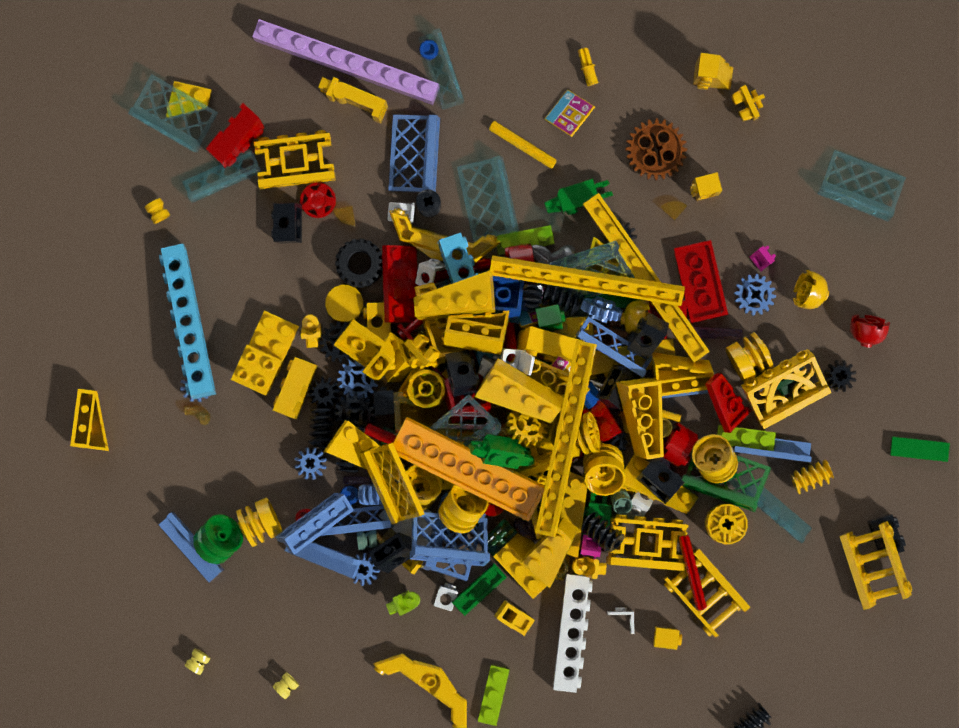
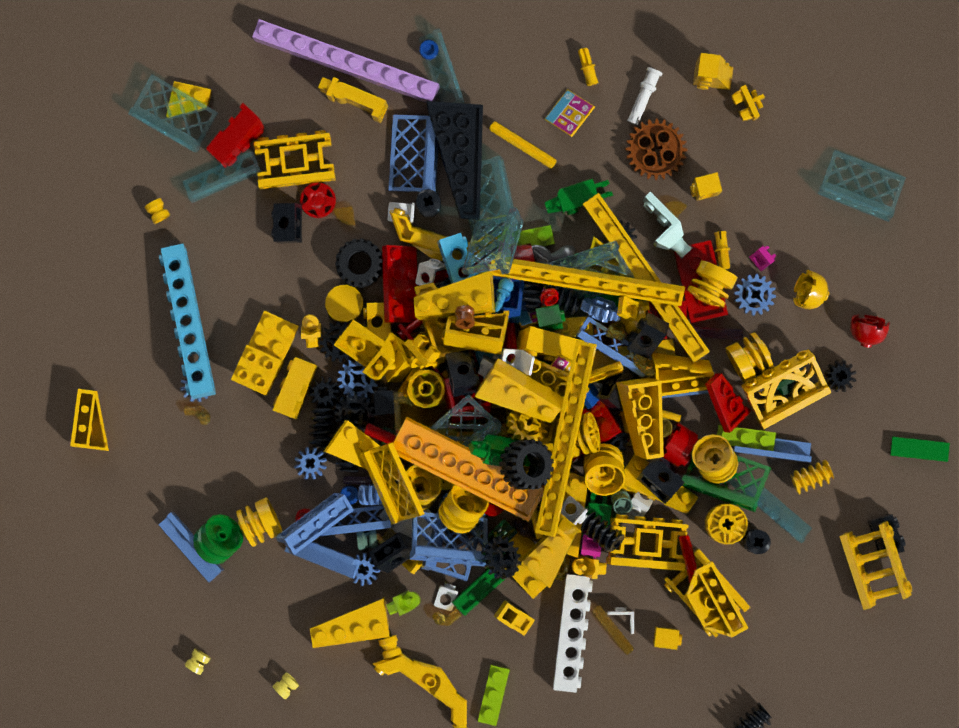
(357, 625): none -> yellow wedge
(389, 646): none -> yellow wheel
(446, 620): none -> clear yellow arm
(460, 145): none -> black wing
(464, 317): none -> dark orange wheel
(501, 557): none -> black gear
(505, 286): none -> dark azure bar
(507, 243): none -> clear light blue fence
(539, 464): none -> black tyre
(549, 296): none -> red plate
(580, 514): none -> white bracket
(606, 371): none -> yellow axle
(613, 630): none -> clear yellow axle
(616, 331): none -> clear yellow tile
(627, 308): none -> yellow plate
(644, 365): none -> clear yellow tile
(647, 87): none -> white pin
(673, 235): none -> light aqua plate
(712, 283): none -> yellow wheel
(714, 602): none -> yellow wedge
(722, 250): none -> yellow axle
(764, 542): none -> black piece

